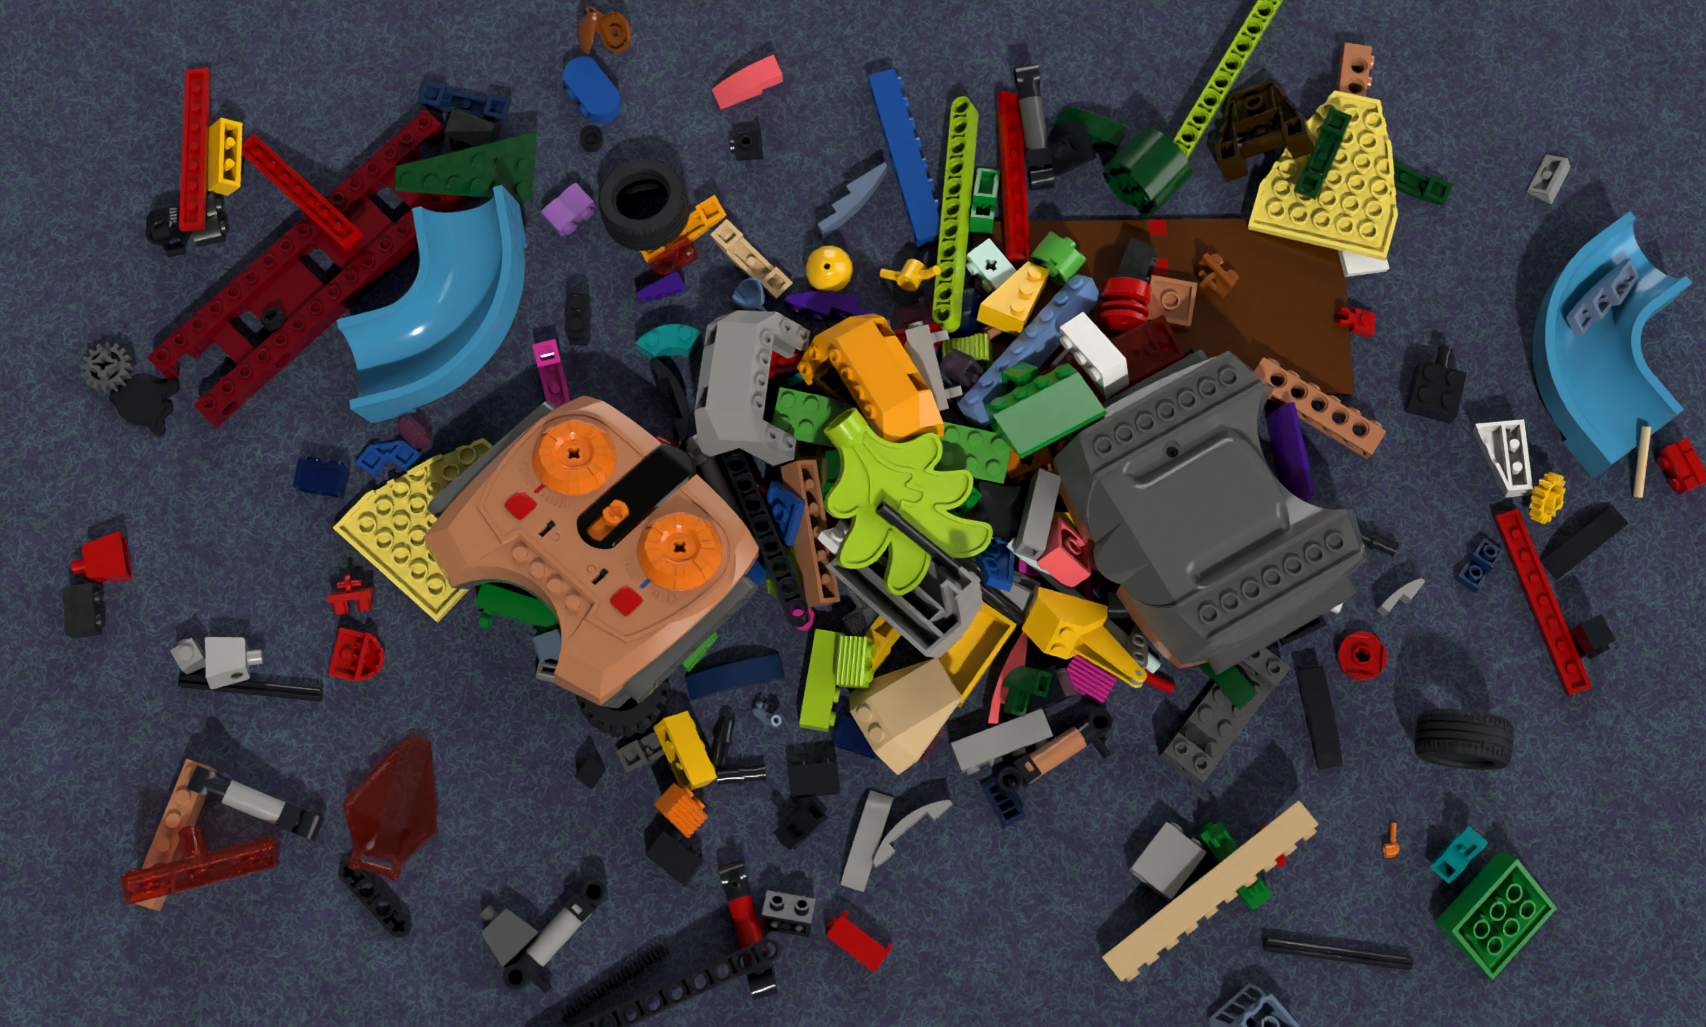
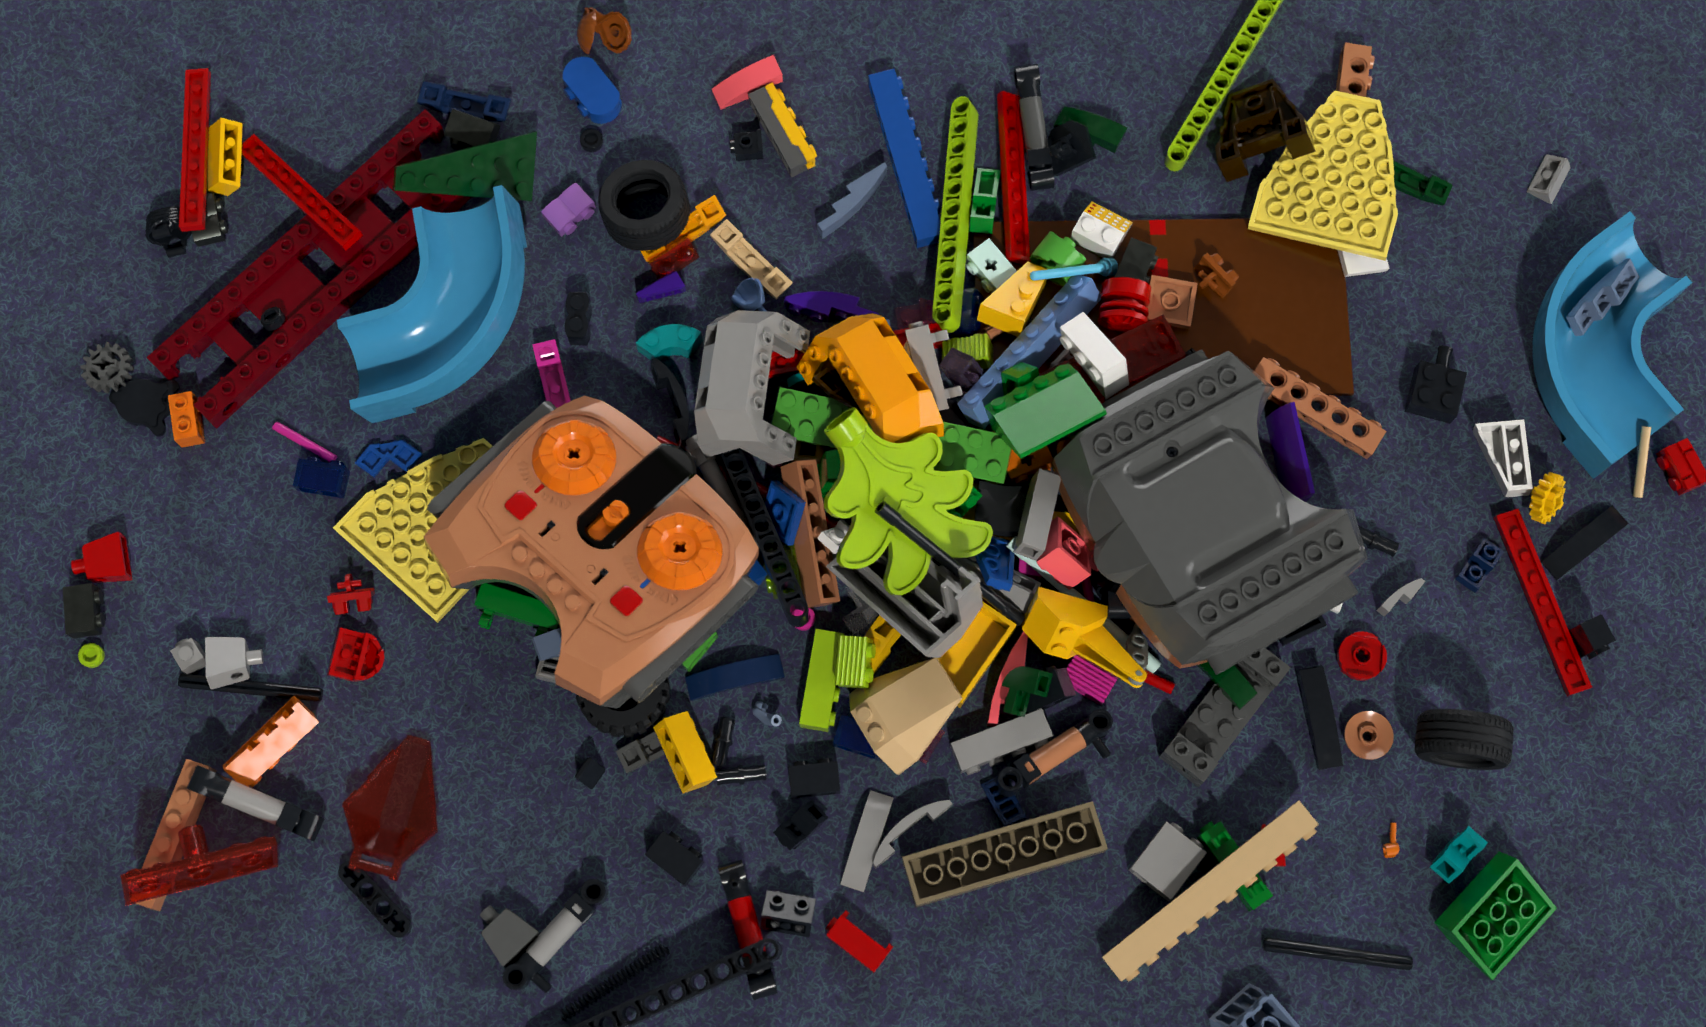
(91, 655): none -> lime tile
(186, 419): none -> orange brick
(270, 742): none -> wedge
(304, 442): none -> dark pink bar
(414, 432): clear pink brick -> none
(681, 810): orange brick -> none
(782, 130): none -> piece
(829, 269): yellow piece -> none
(911, 274): yellow piece -> none
(1004, 854): none -> dark tan brick
(1100, 230): none -> white slope
(1104, 267): none -> medium azure piece
(1147, 171): dark green brick -> none
(1325, 152): dark green slope -> none
(1358, 320): red plate -> none
(1377, 727): none -> nougat dish

